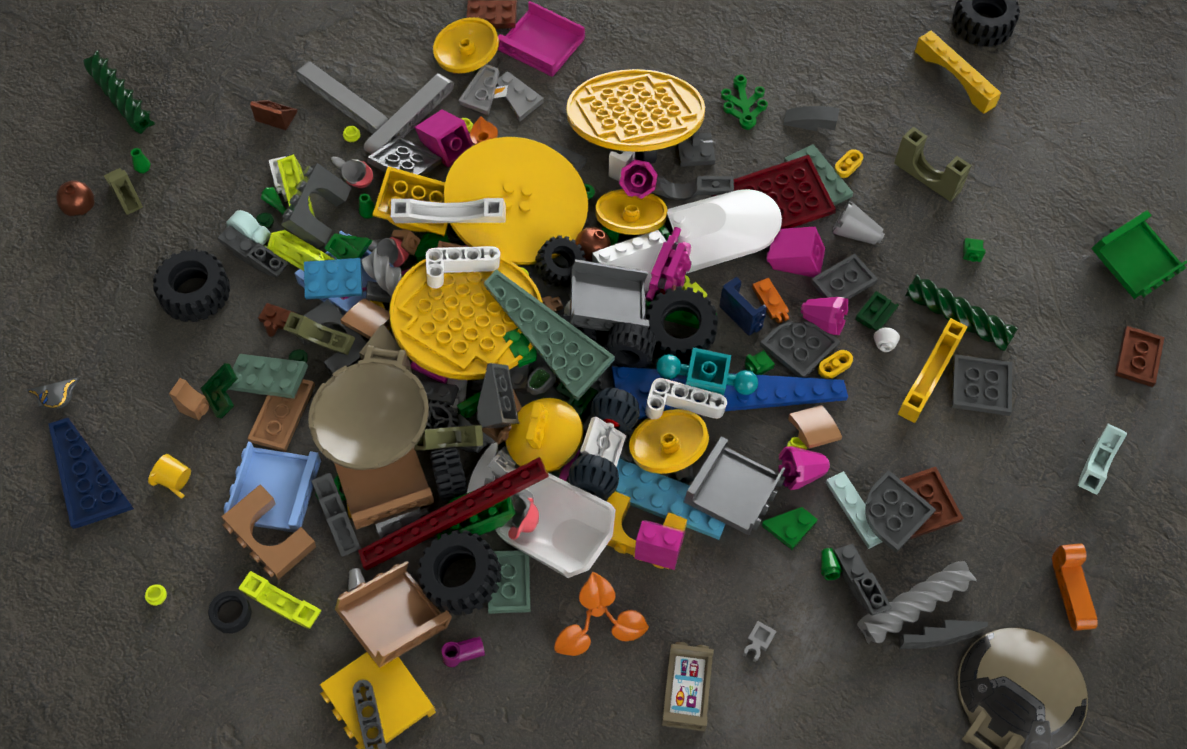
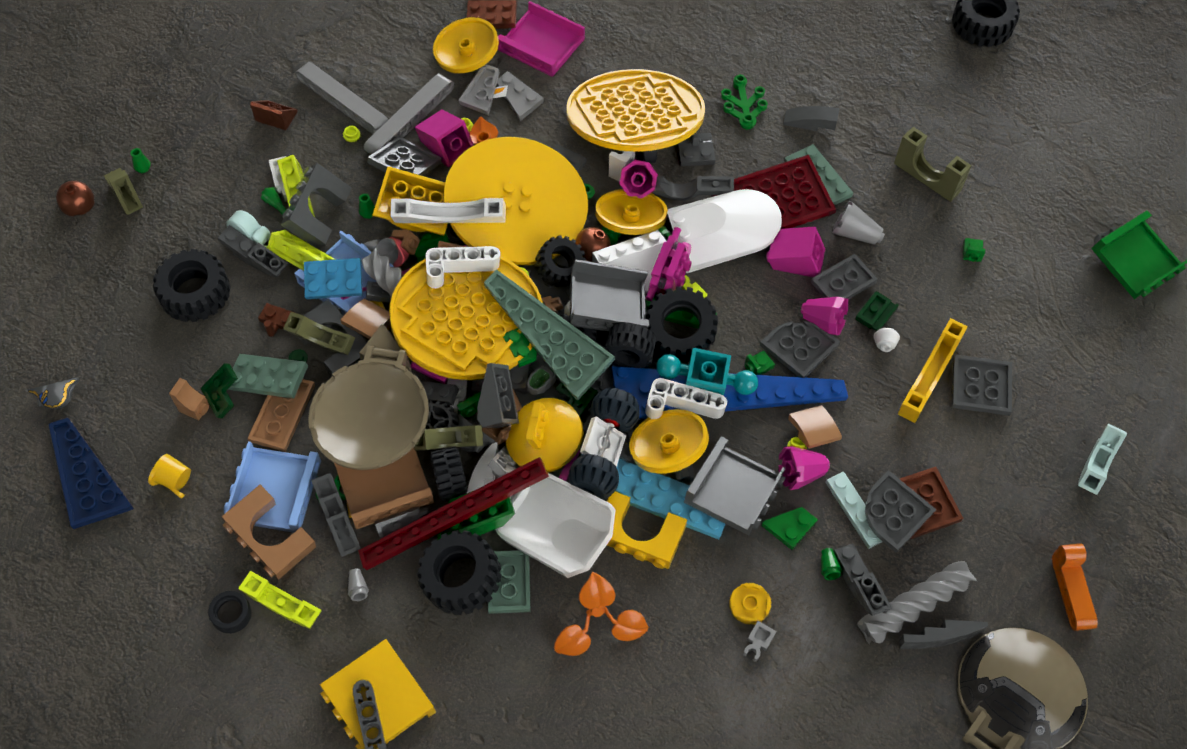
(119, 96): dark green piece -> none
(155, 595): neon yellow plate -> none
(265, 219): dark green plate -> none
(347, 246): green wing -> none
(354, 172): light grey hair -> none
(390, 614): medium nougat panel -> none
(465, 651): magenta piece -> none
(525, 516): hair -> none
(658, 544): dark pink slope -> none
(687, 687): panel -> none
(739, 309): dark blue panel -> none
(750, 603): none -> yellow tile
(771, 299): orange hinge -> none
(834, 365): yellow plate -> none
(846, 163): yellow plate -> none
(942, 302): dark green piece -> none
(980, 91): yellow arch -> none
(1139, 356): copper plate -> none

